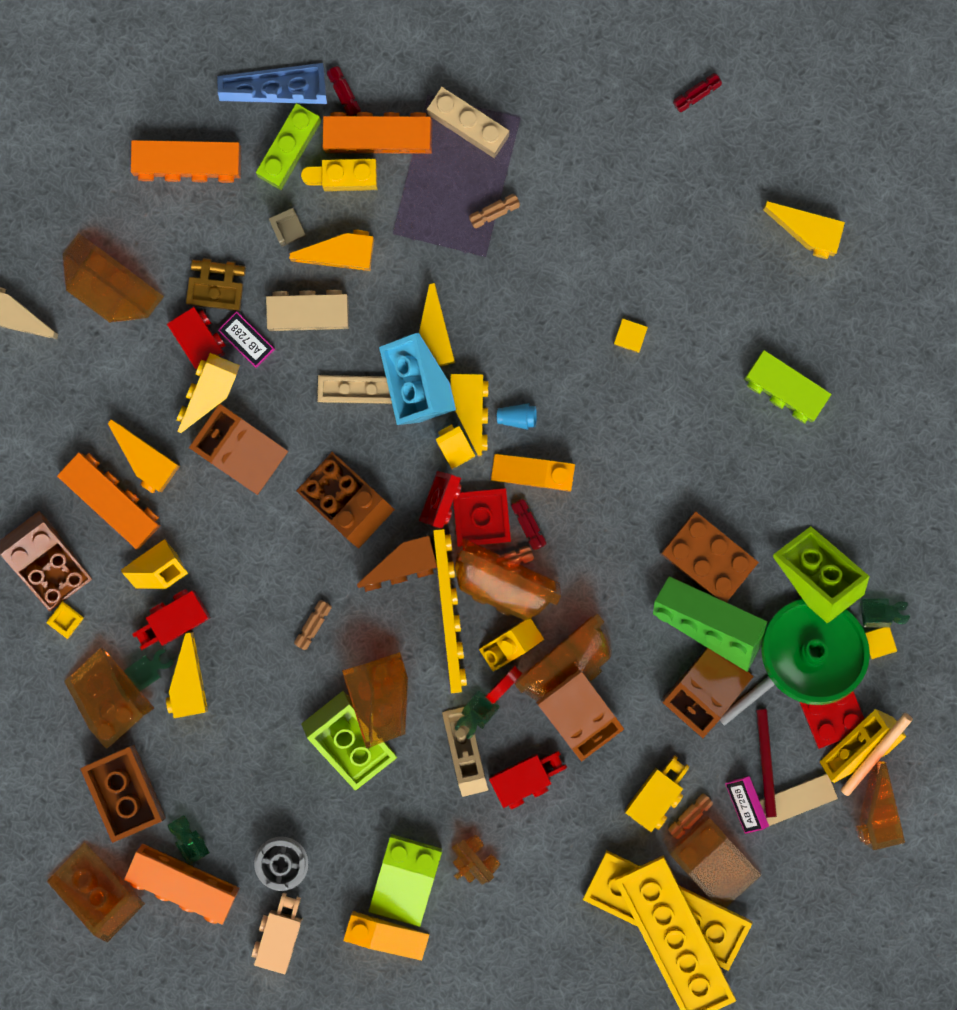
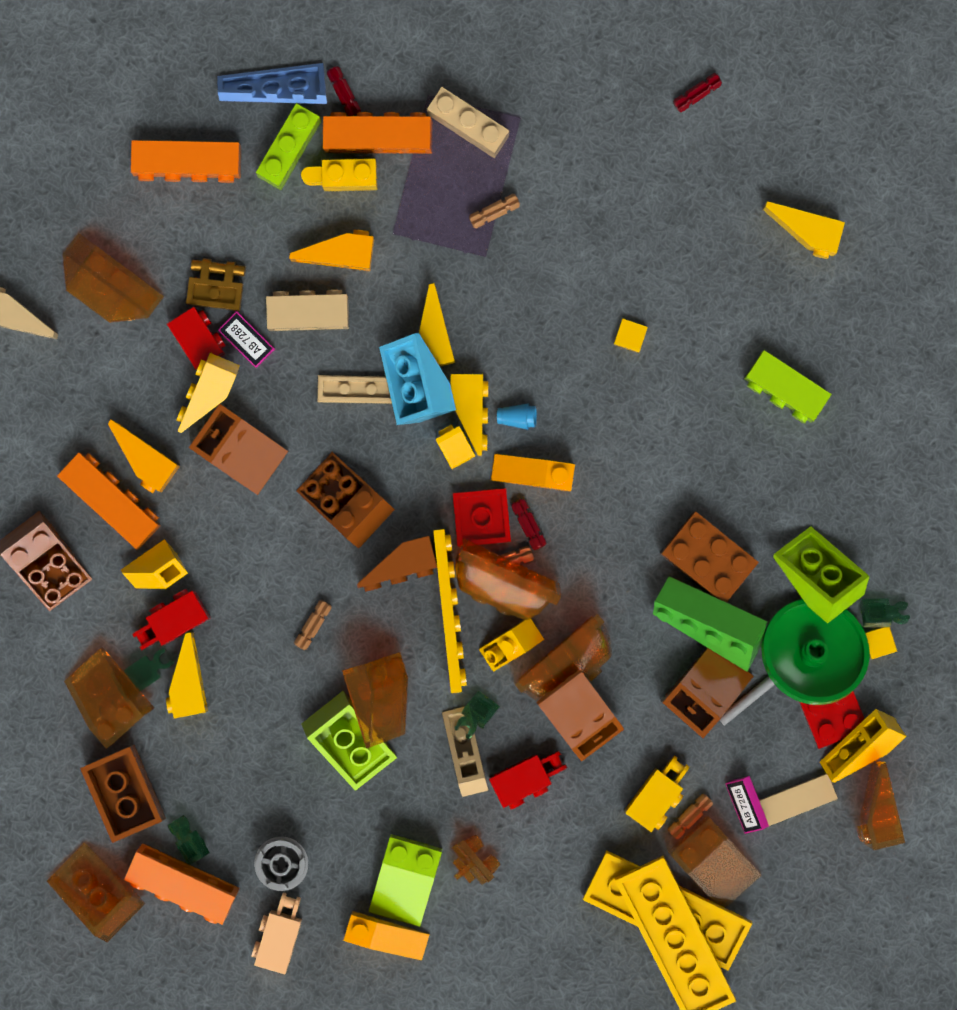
(65, 620): yellow tile -> none
(287, 227): dark tan panel -> none
(439, 500): red plate -> none
(504, 684): red piece -> none
(766, 763): dark red bar -> none
(876, 754): light nougat bar -> none

